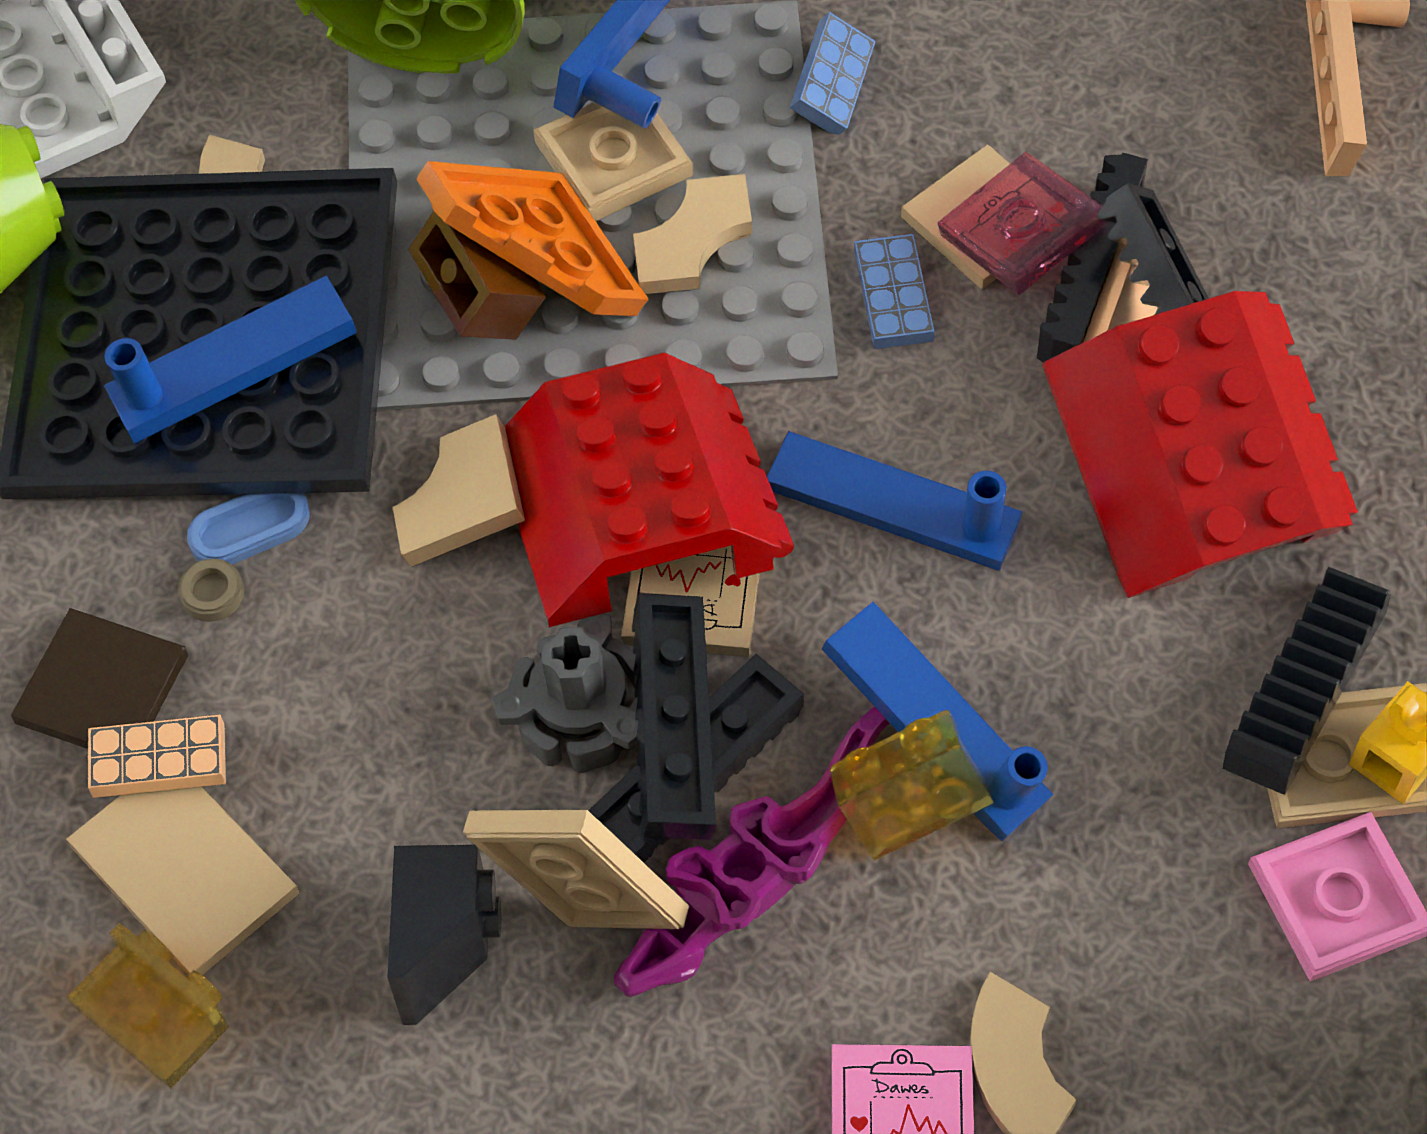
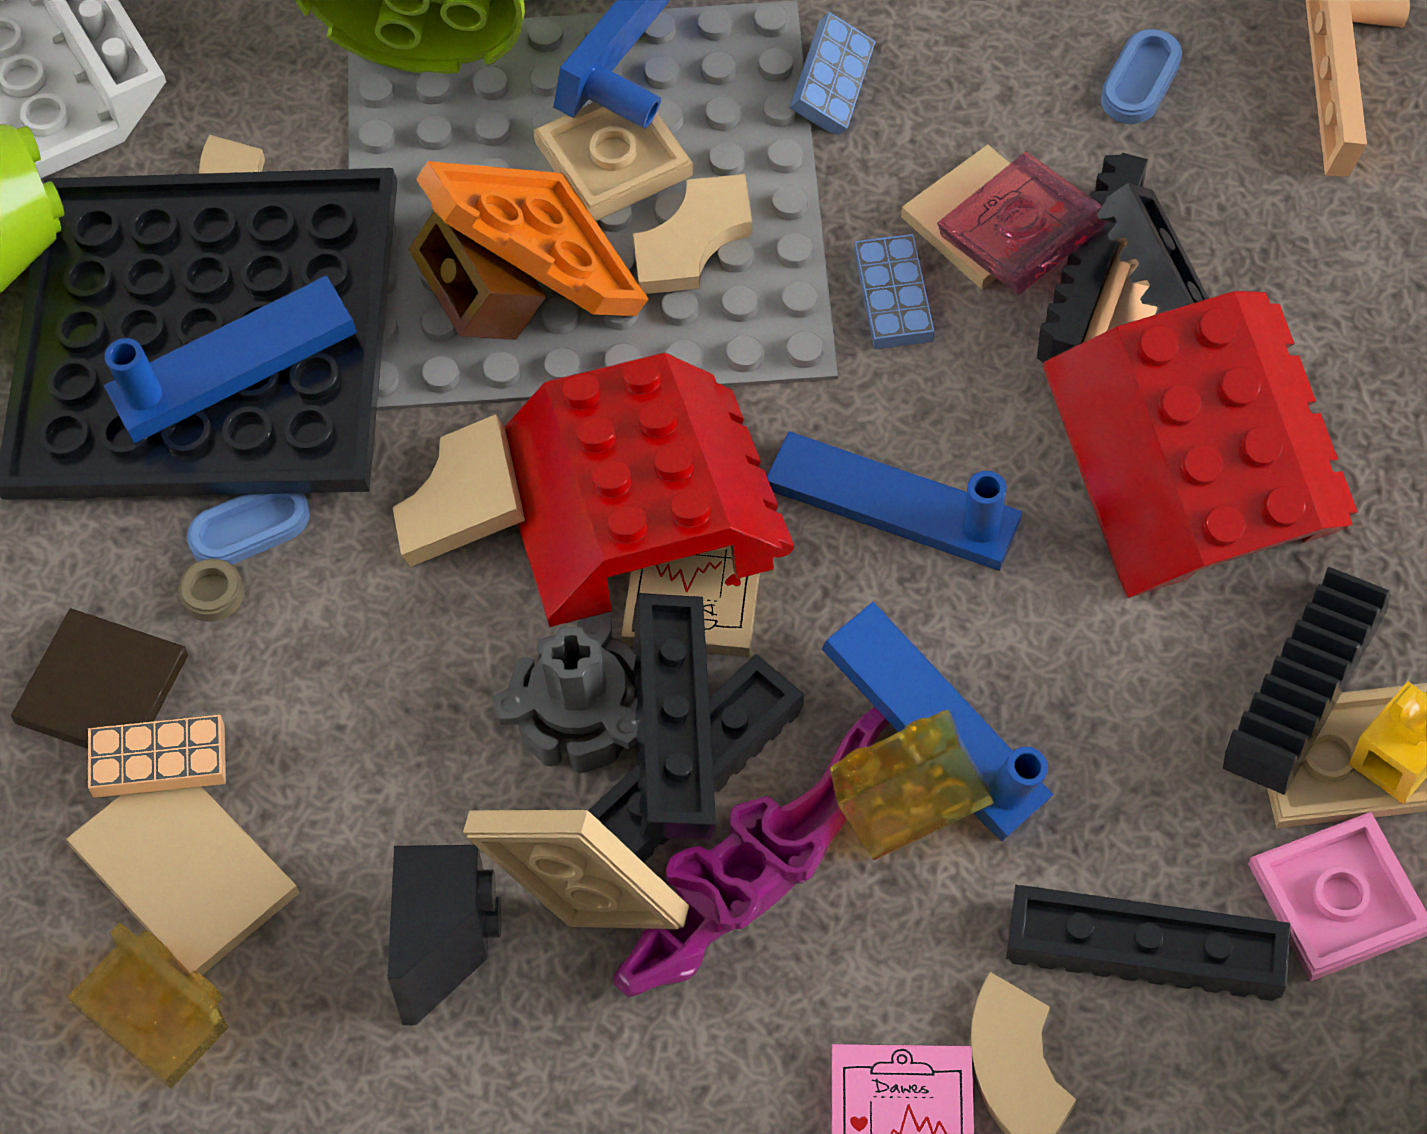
(1141, 76): none -> medium blue tile
(1148, 942): none -> black gear

